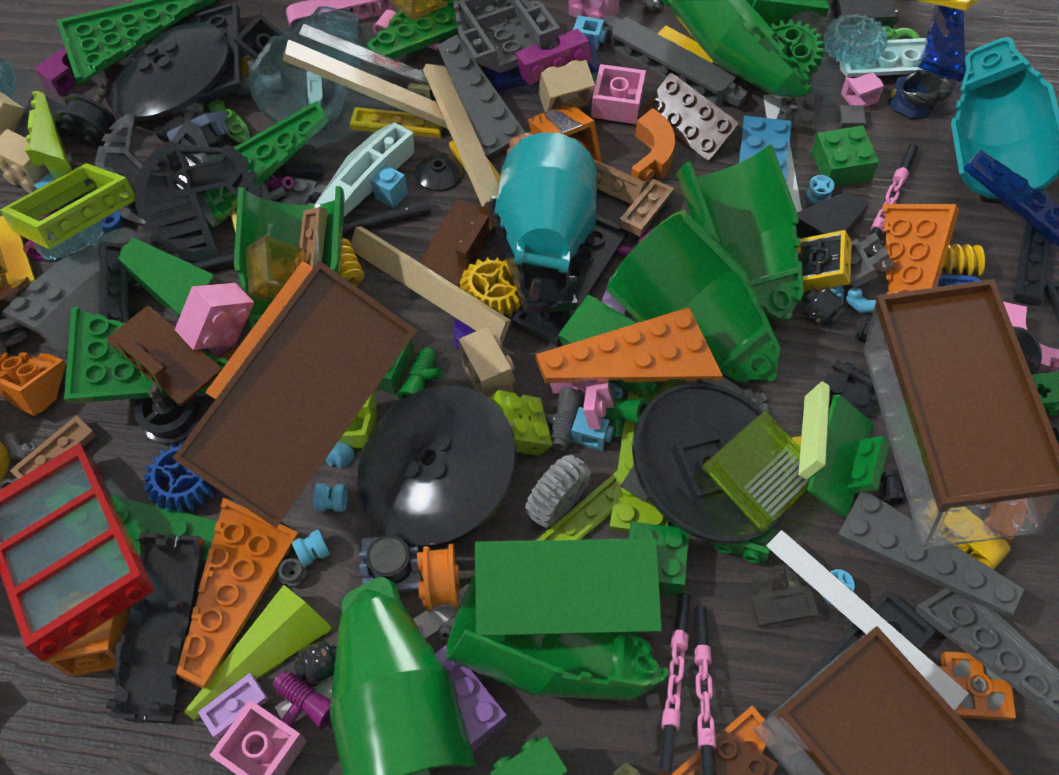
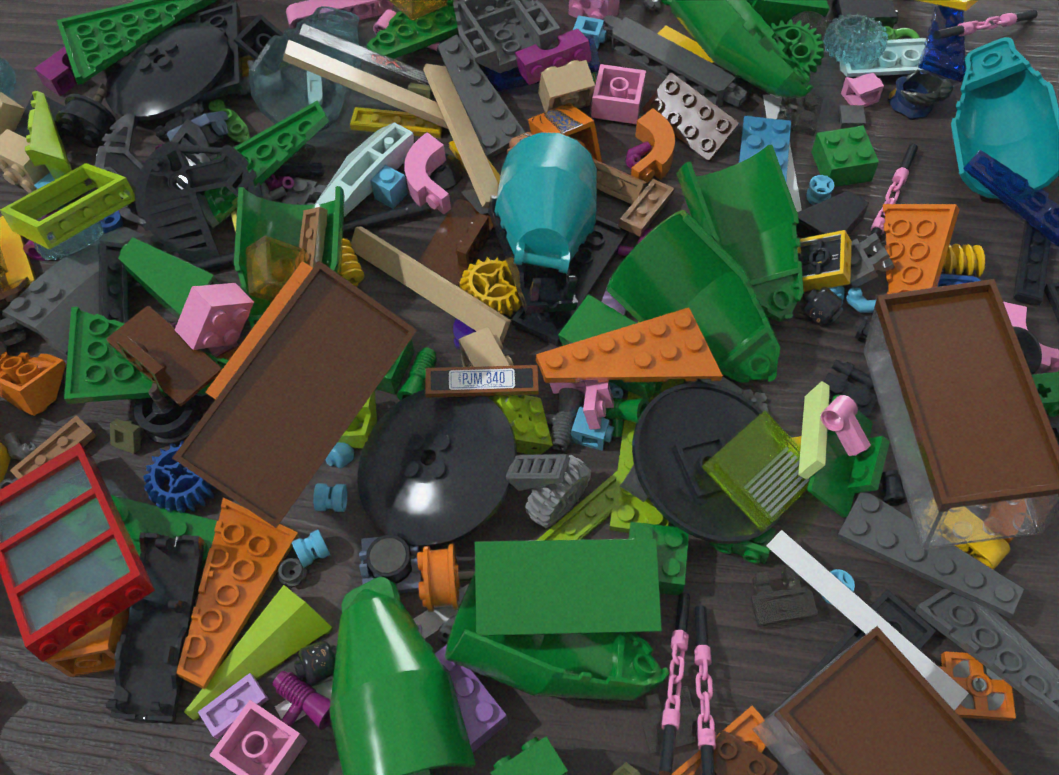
(126, 435): none -> olive tile
(420, 162): none -> bright pink arch
(472, 197): none -> dark grey sticker
(482, 381): none -> tile
(534, 470): none -> dark grey slope
(634, 154): none -> magenta arm
(841, 418): none -> bright pink piece
(971, 27): none -> piece

